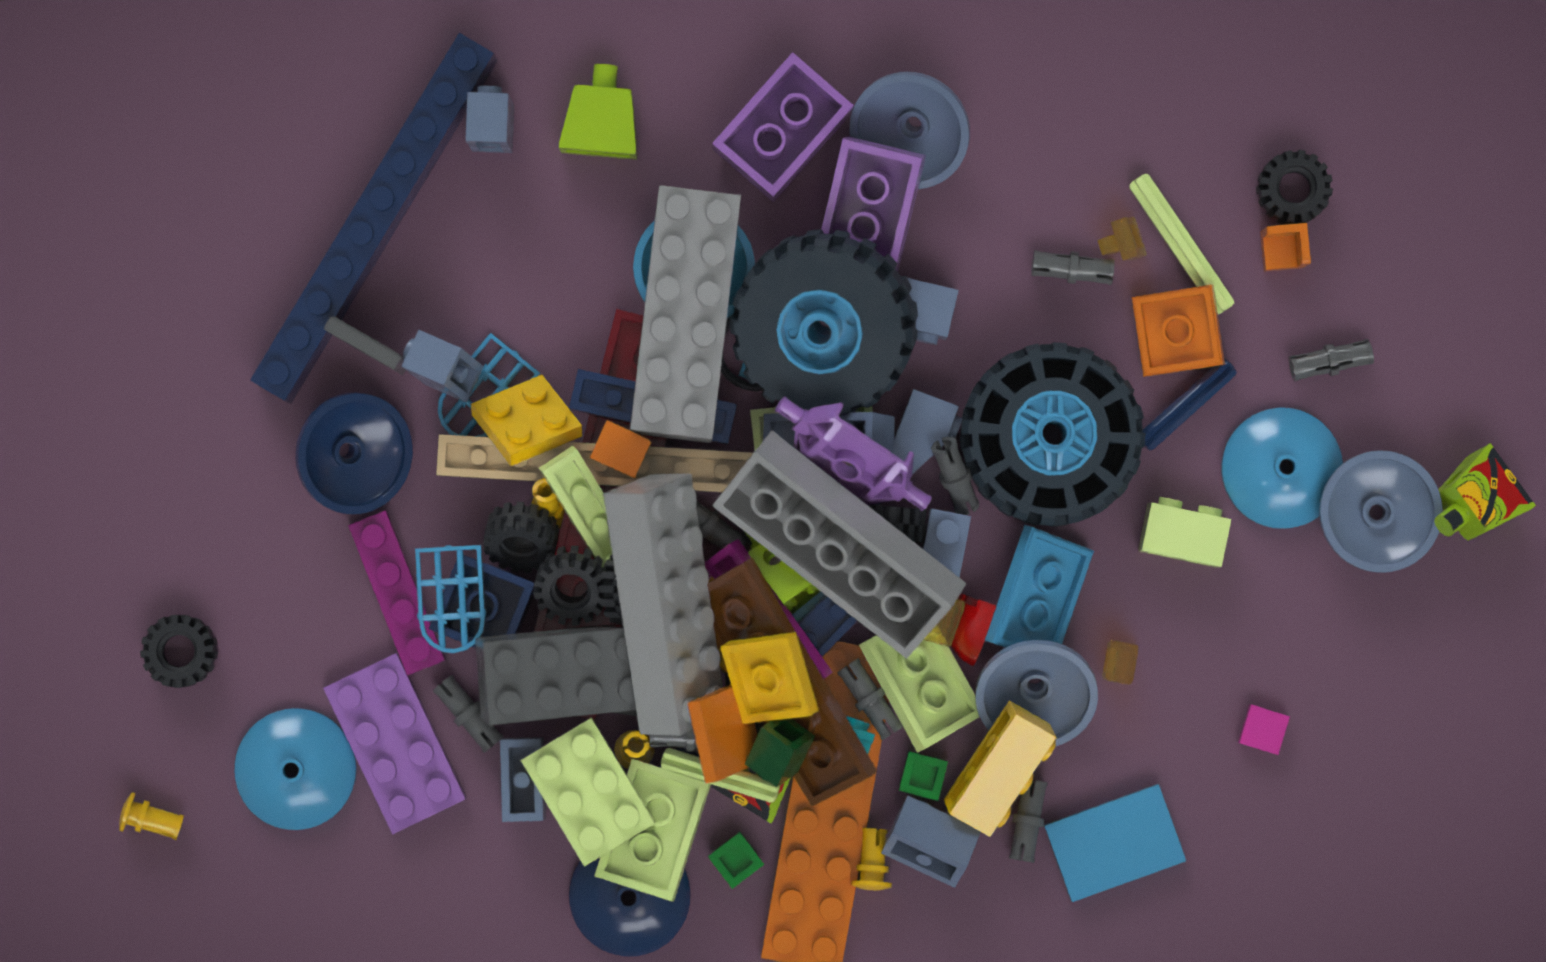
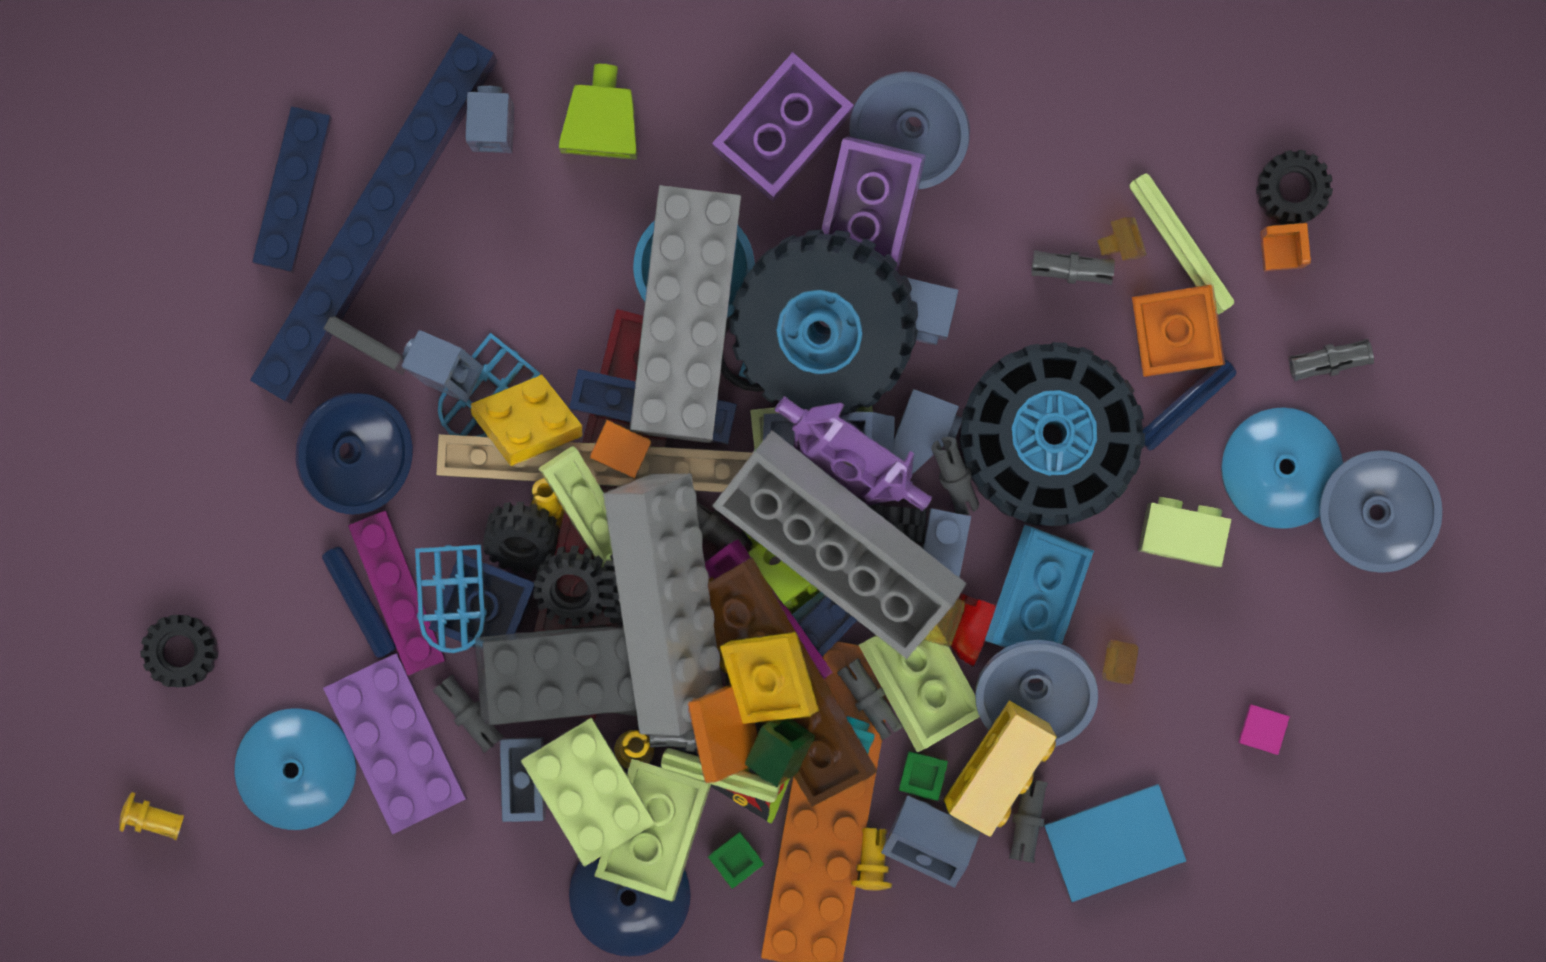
(292, 189): none -> dark blue plate
(358, 602): none -> dark blue axle
(1480, 496): torso -> none

